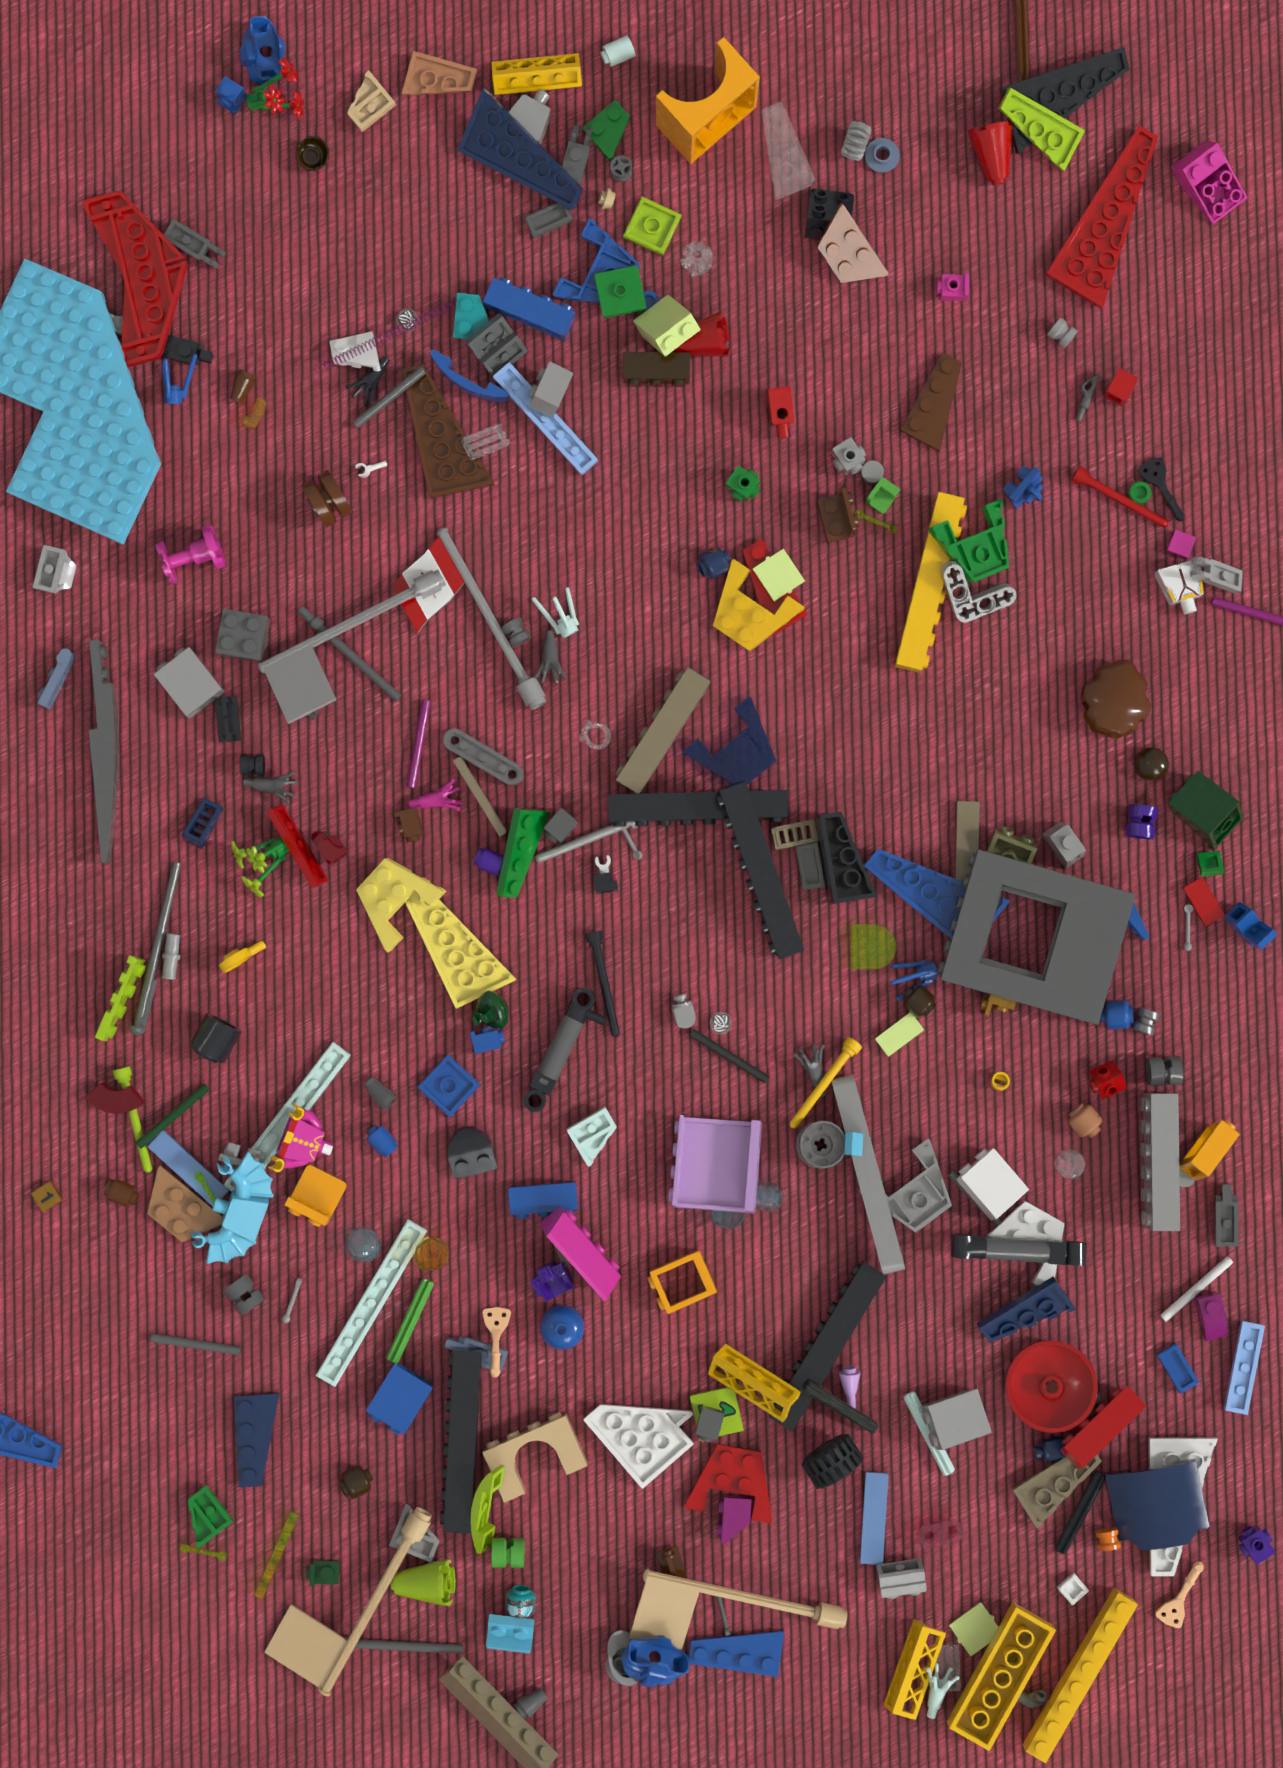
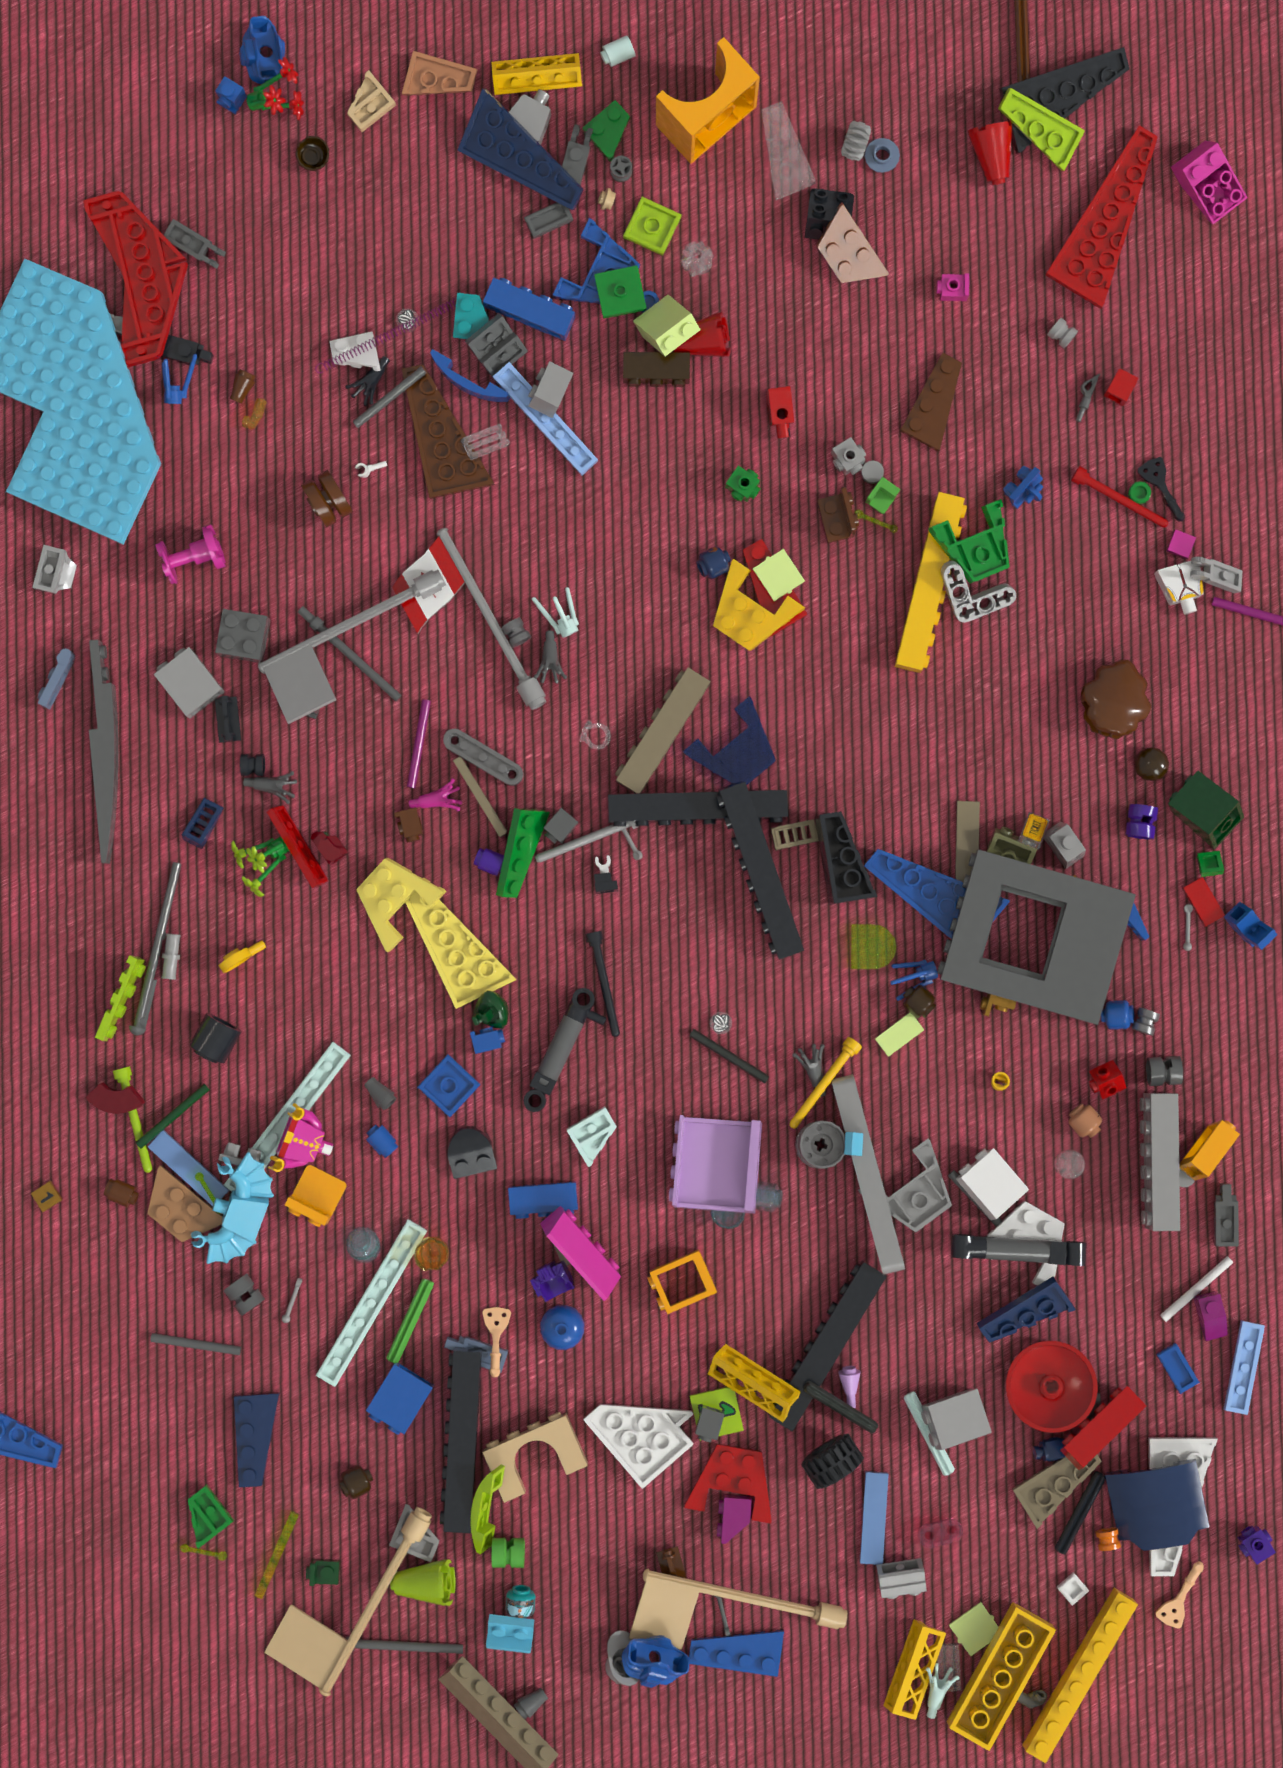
(683, 1011): light grey arm -> none
(810, 866): dark grey tile -> none
(1033, 830): none -> tile

